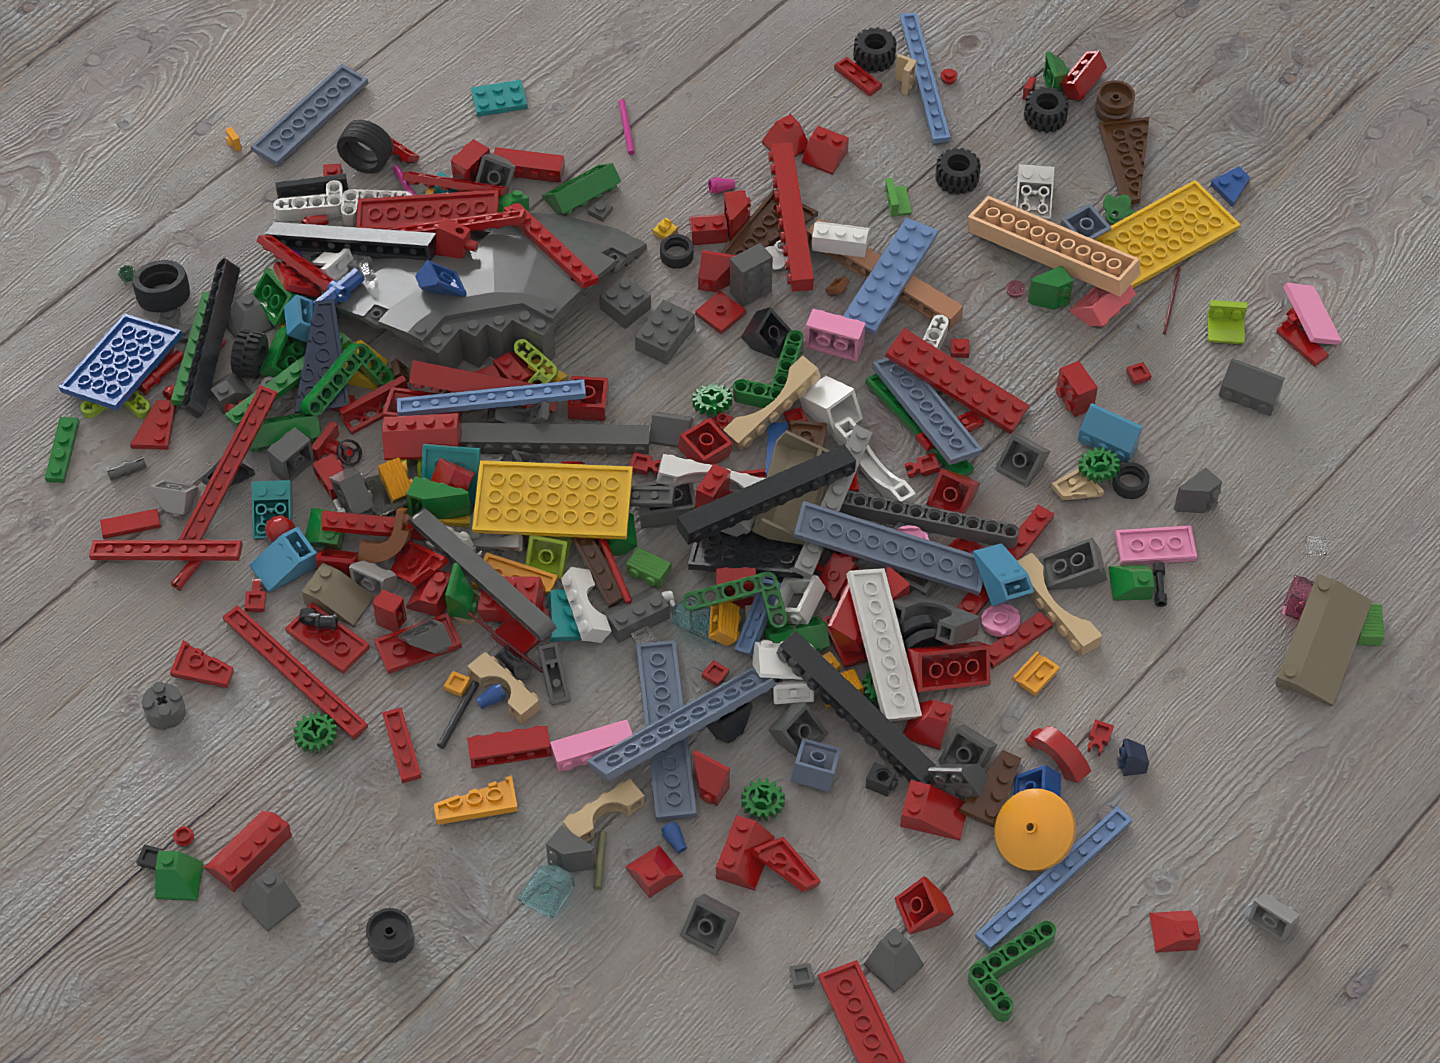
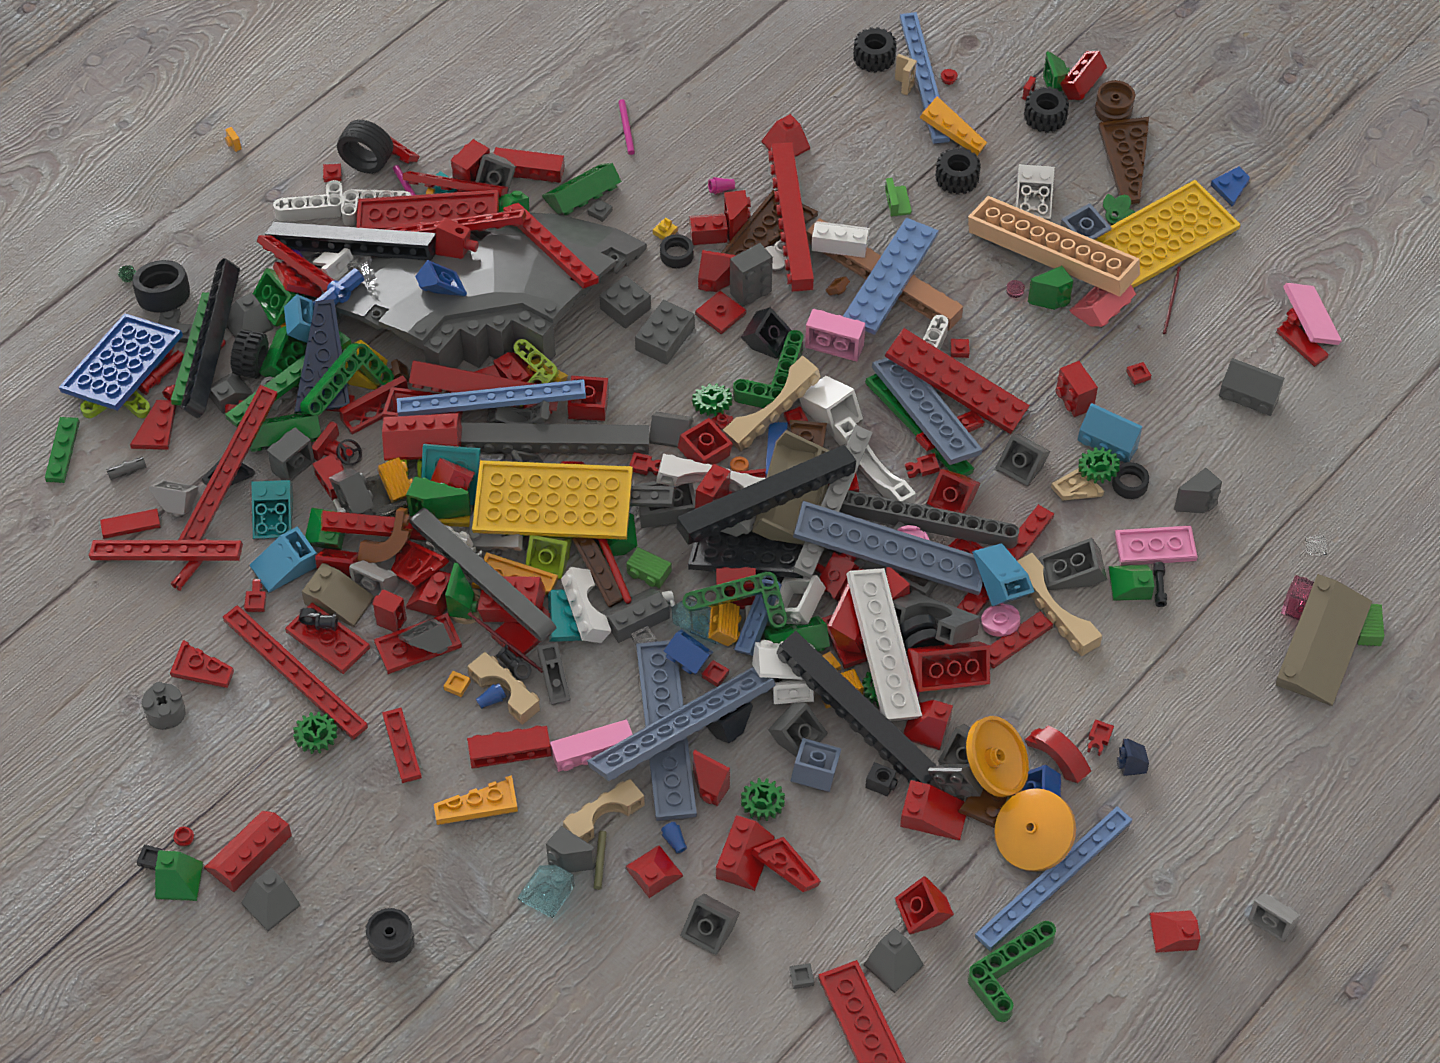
(277, 526): red hair -> none
(308, 186): black plate -> none
(309, 115): sand blue plate -> none
(316, 220): red cone -> none
(458, 714): black bar -> none
(499, 98): teal plate -> none
(687, 652): none -> blue slope
(739, 464): none -> orange tile
(825, 150): red slope -> none
(858, 76): red tile -> none
(949, 123): none -> light orange wing
(997, 756): none -> light orange dish
(1036, 673): light orange plate -> none
(1226, 322): lime bracket -> none

